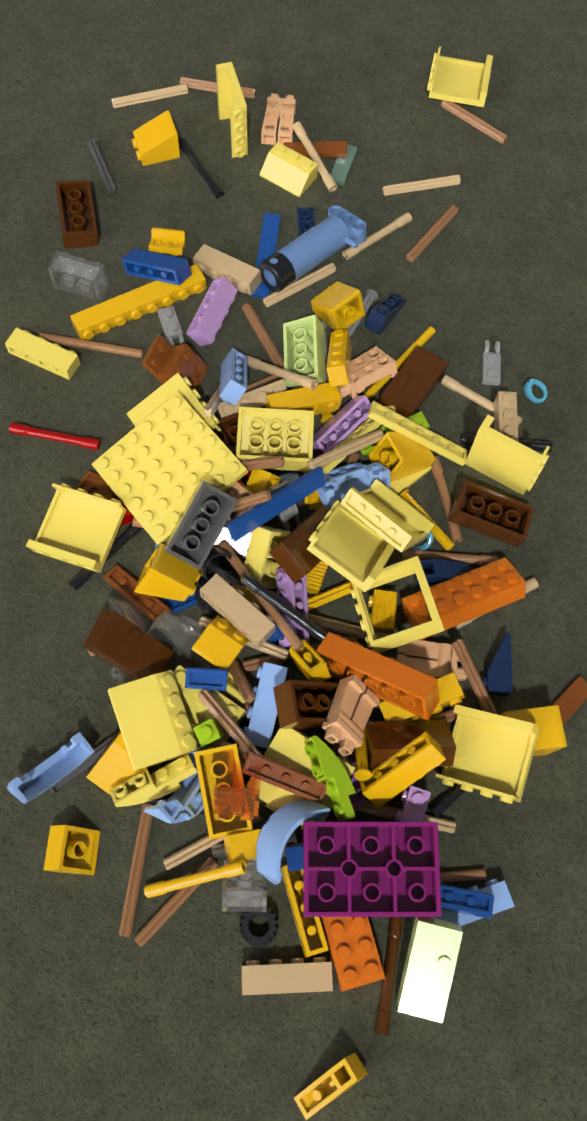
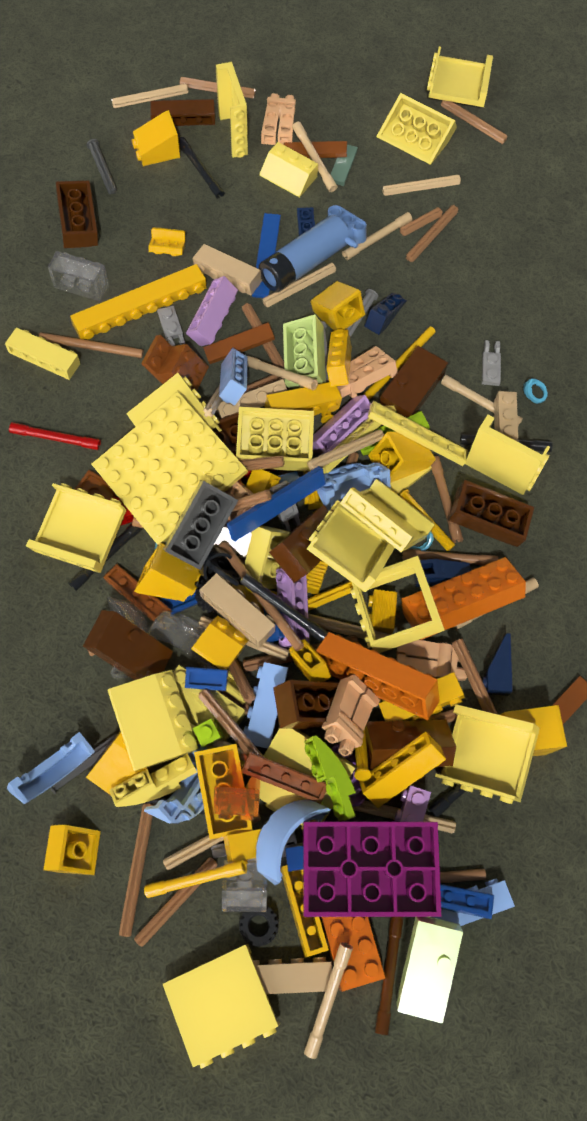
(156, 266): blue brick -> none
(186, 111): none -> reddish brown brick
(220, 1006): none -> light yellow panel
(241, 342): none -> dark orange tile
(316, 1036): none -> tan piece
(330, 1085): yellow slope -> none
(417, 129): none -> light yellow slope
(421, 221): none -> medium nougat axle

